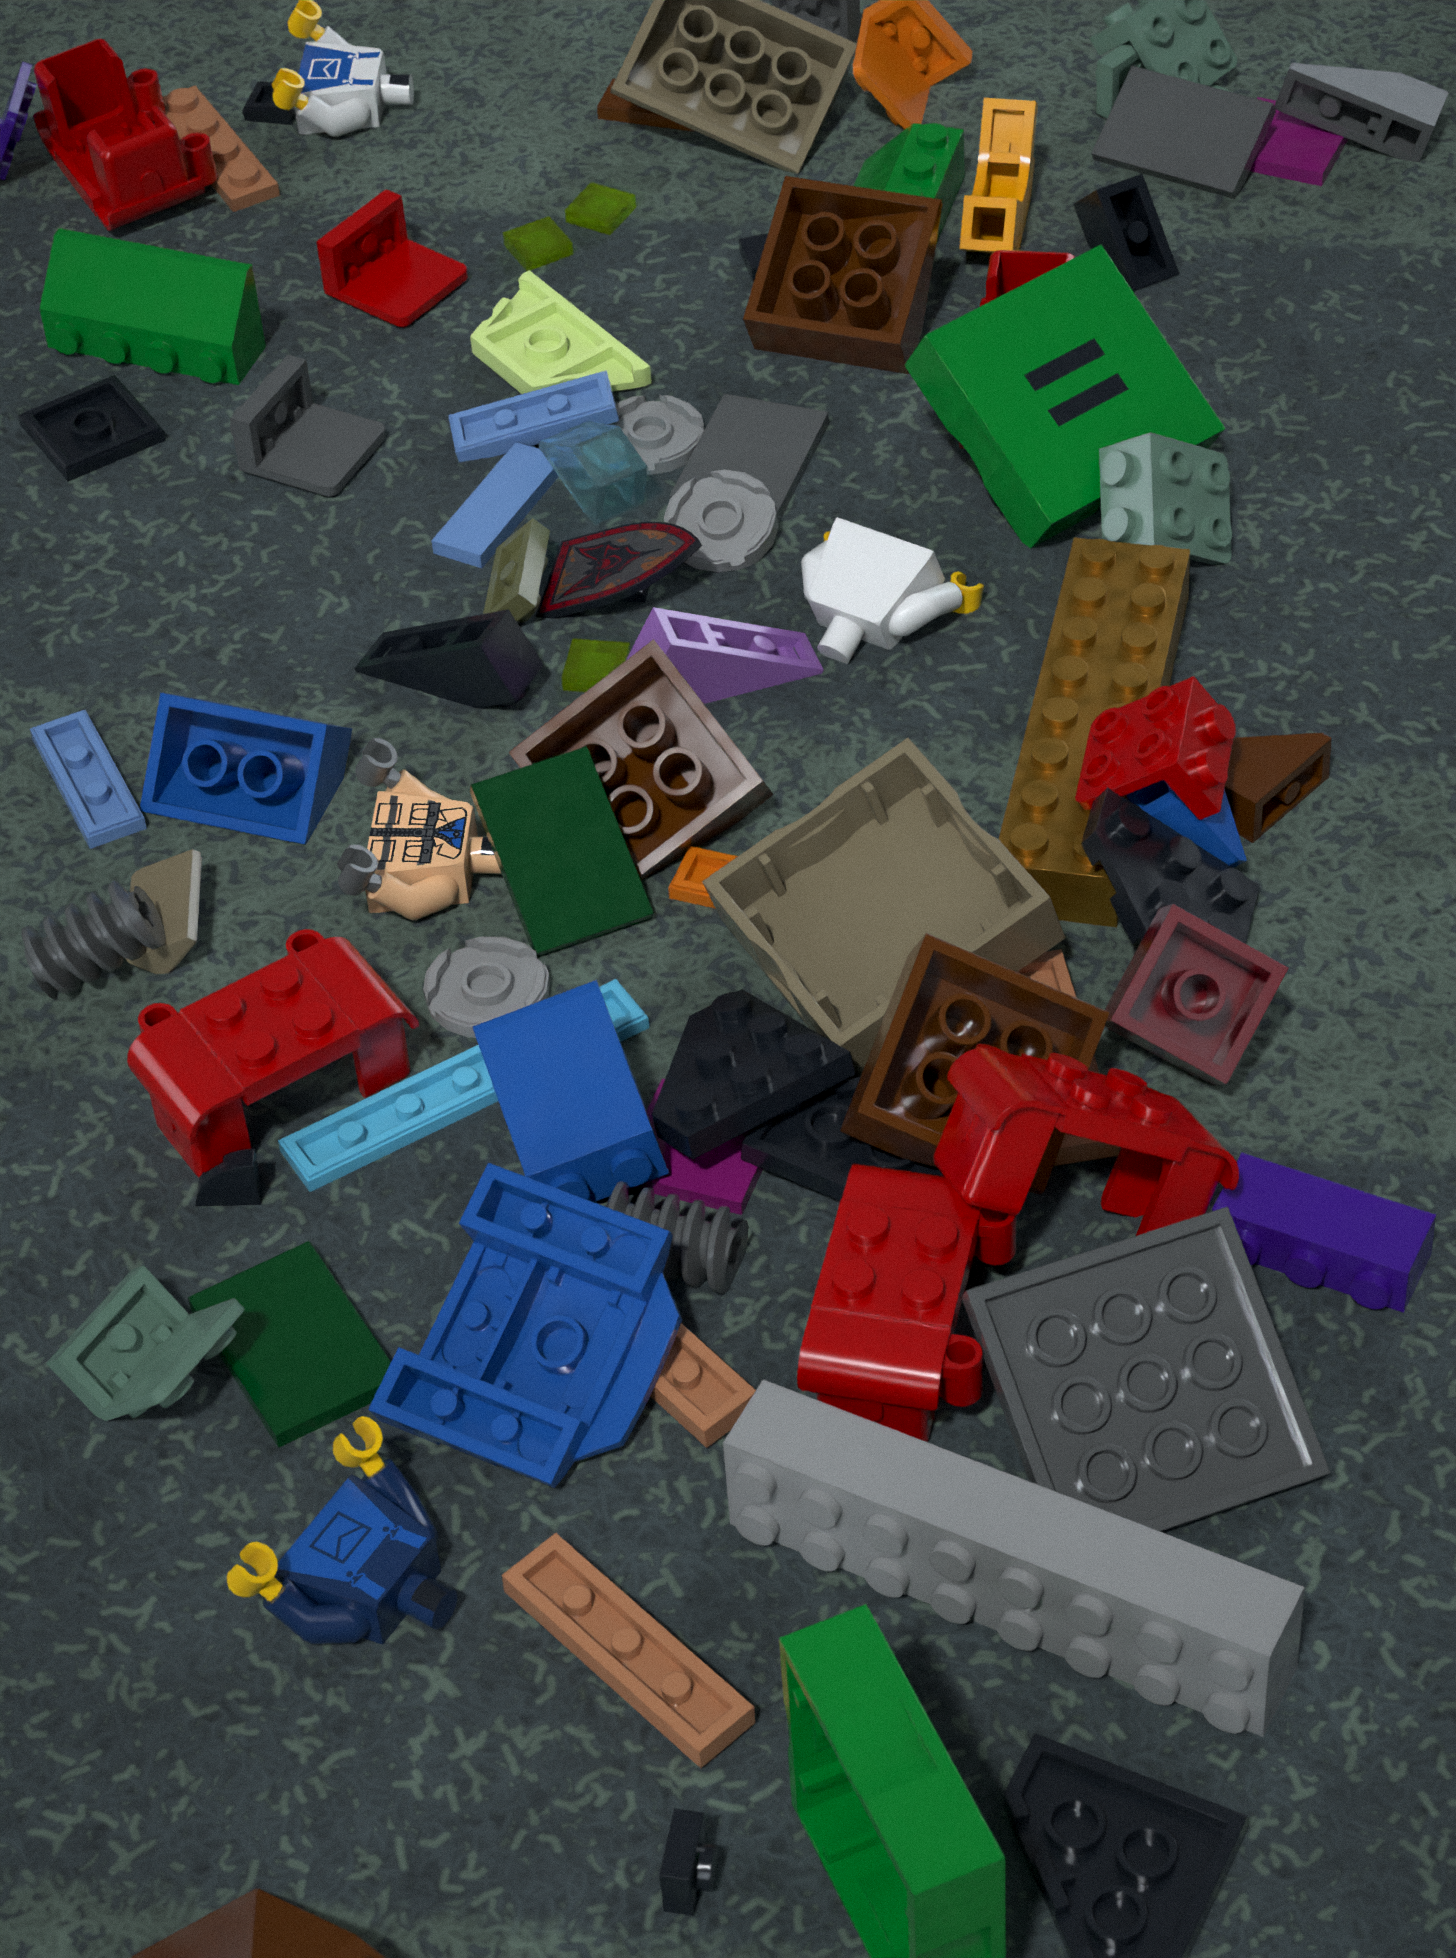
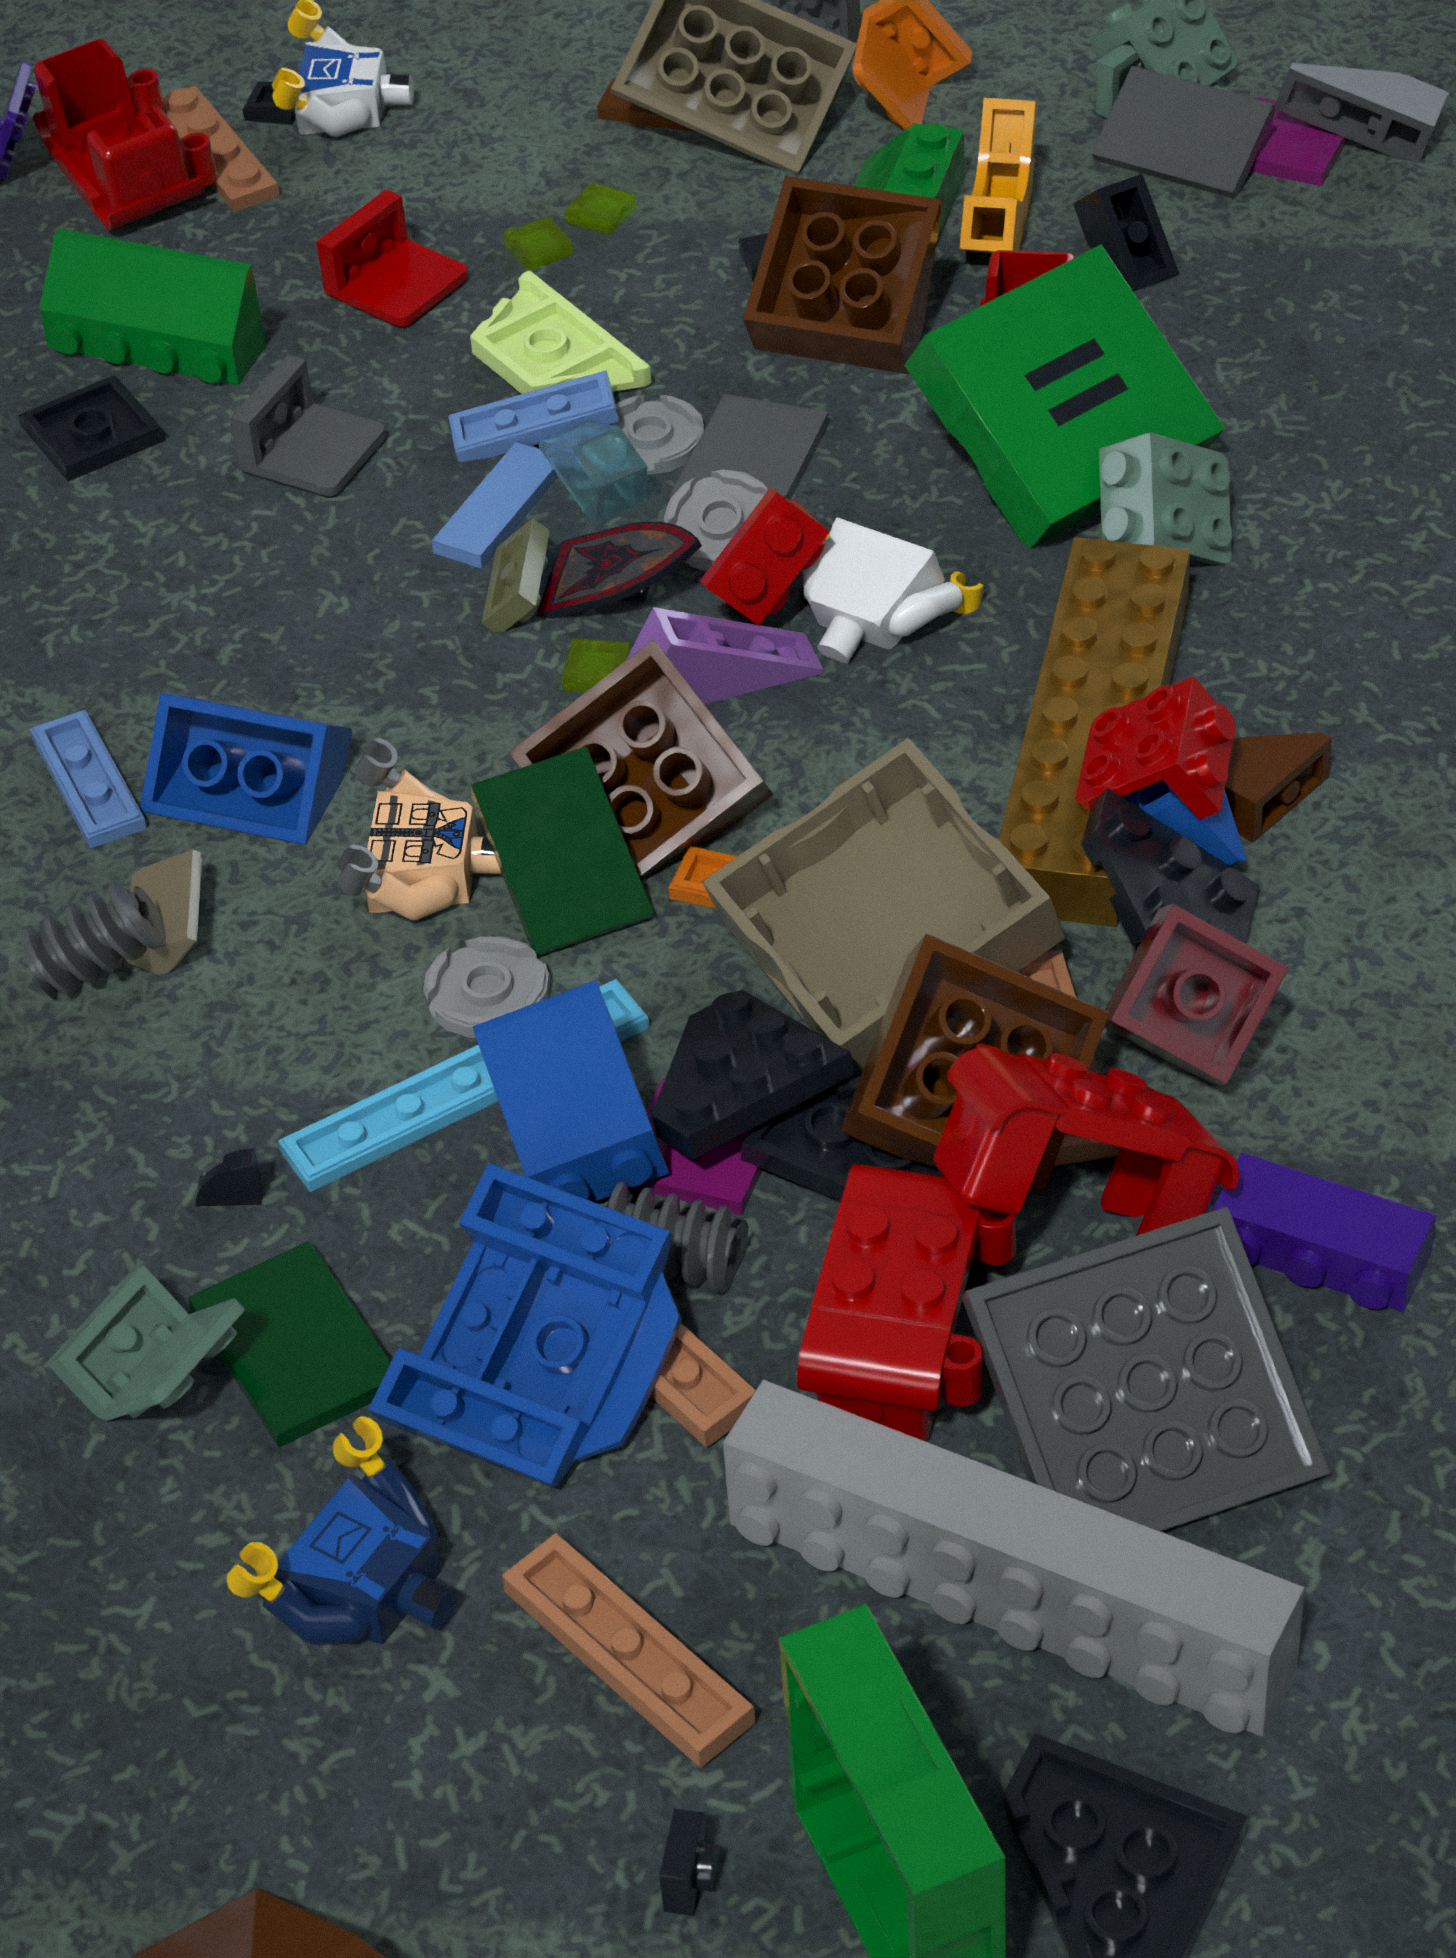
(264, 1037): red container -> none
(462, 659): black slope -> none
(766, 556): none -> red bracket

